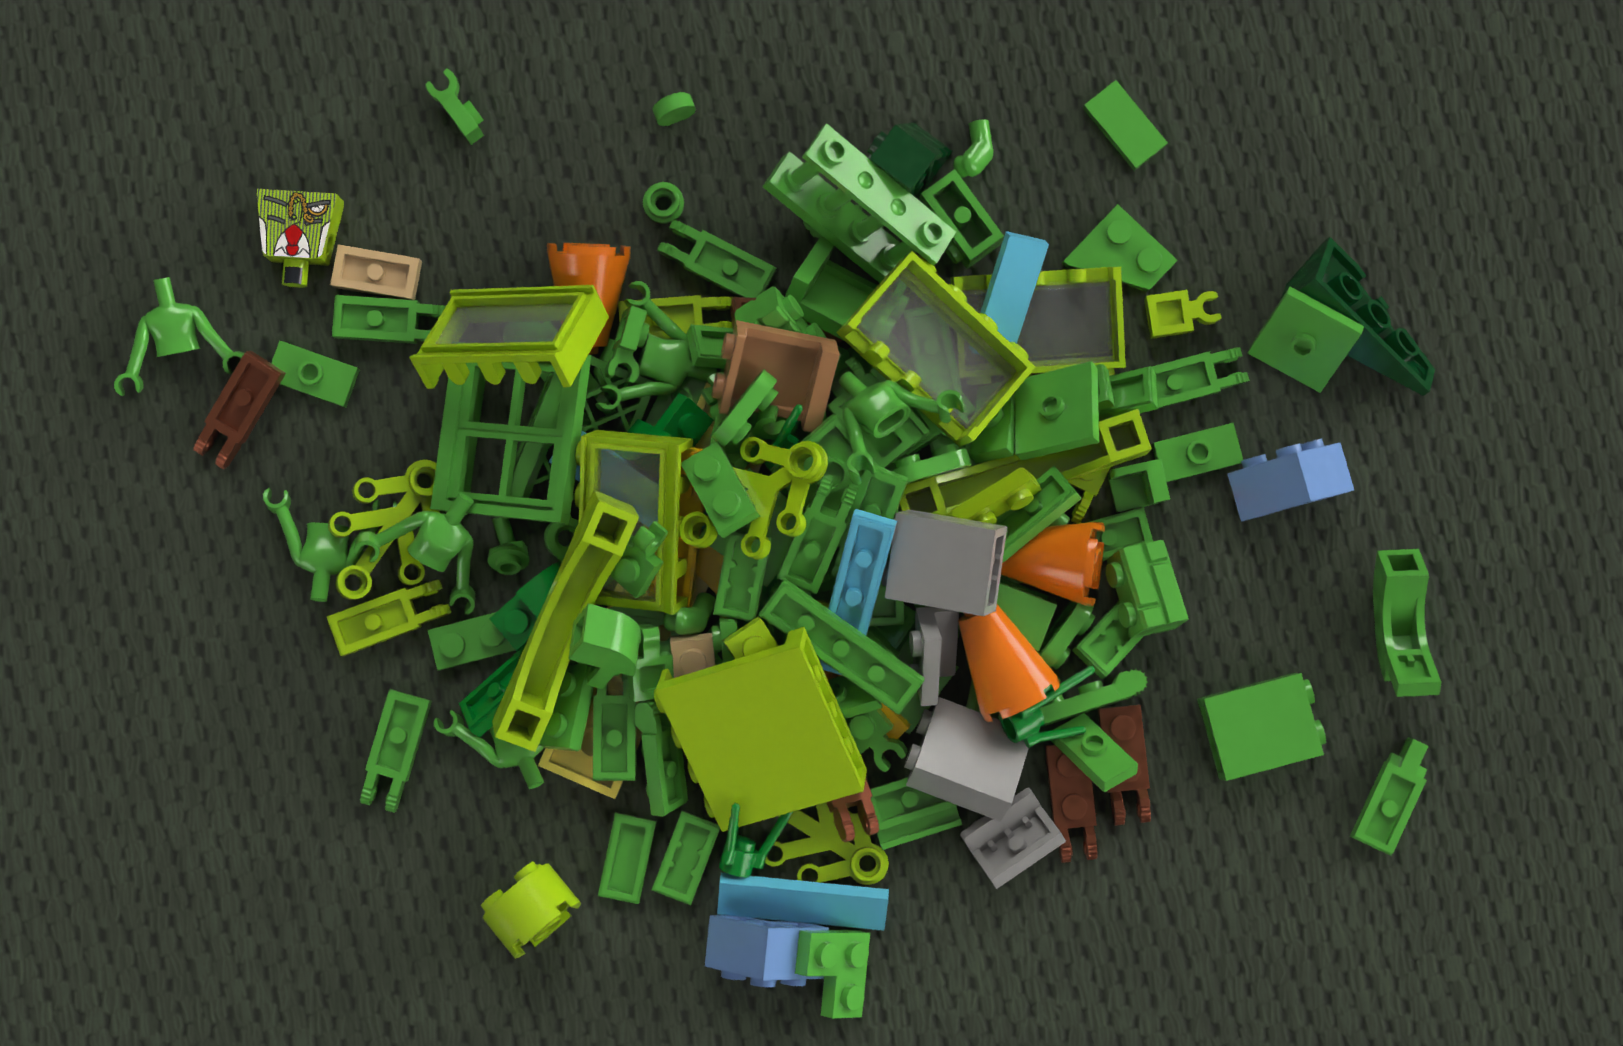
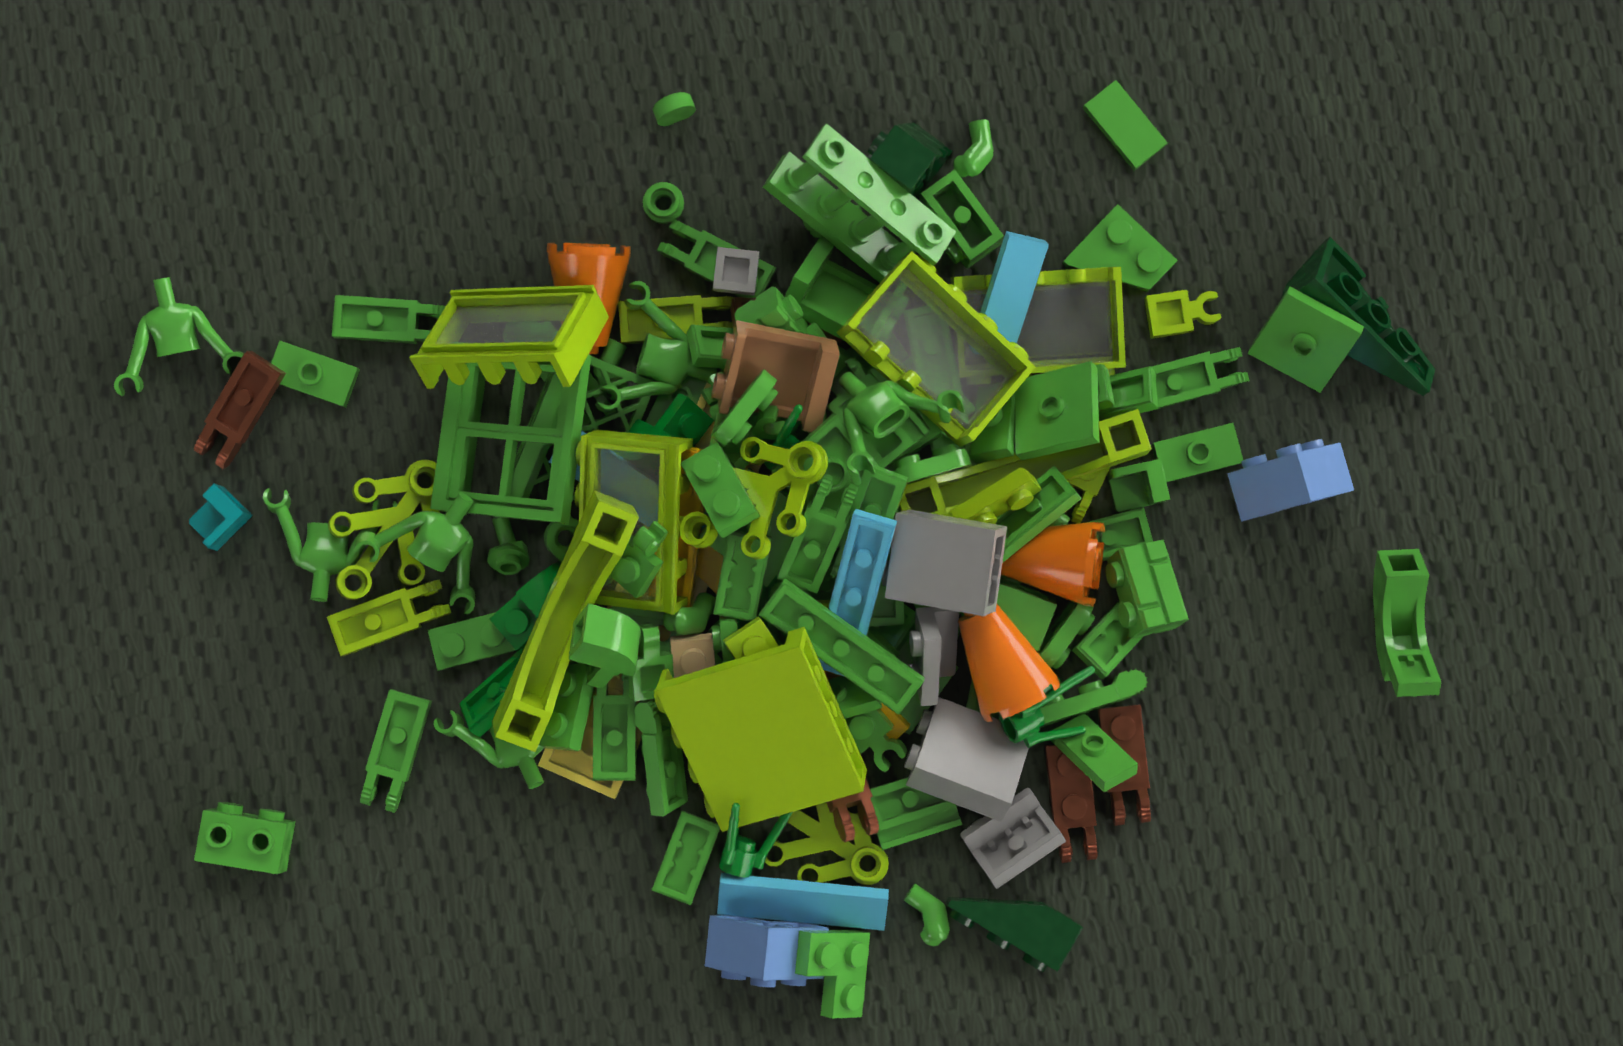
(219, 517): none -> teal panel
(245, 839): none -> bright green brick
(298, 230): torso -> none
(376, 272): tan plate -> none
(463, 115): bright green plate -> none
(529, 908): lime brick -> none
(627, 858): bright green tile -> none
(630, 335): bright green plate -> none
(736, 271): none -> light grey tile
(934, 913): none -> bright green arm
(1028, 925): none -> dark green slope
(1262, 726): bright green brick -> none
(1392, 798): bright green hinge -> none

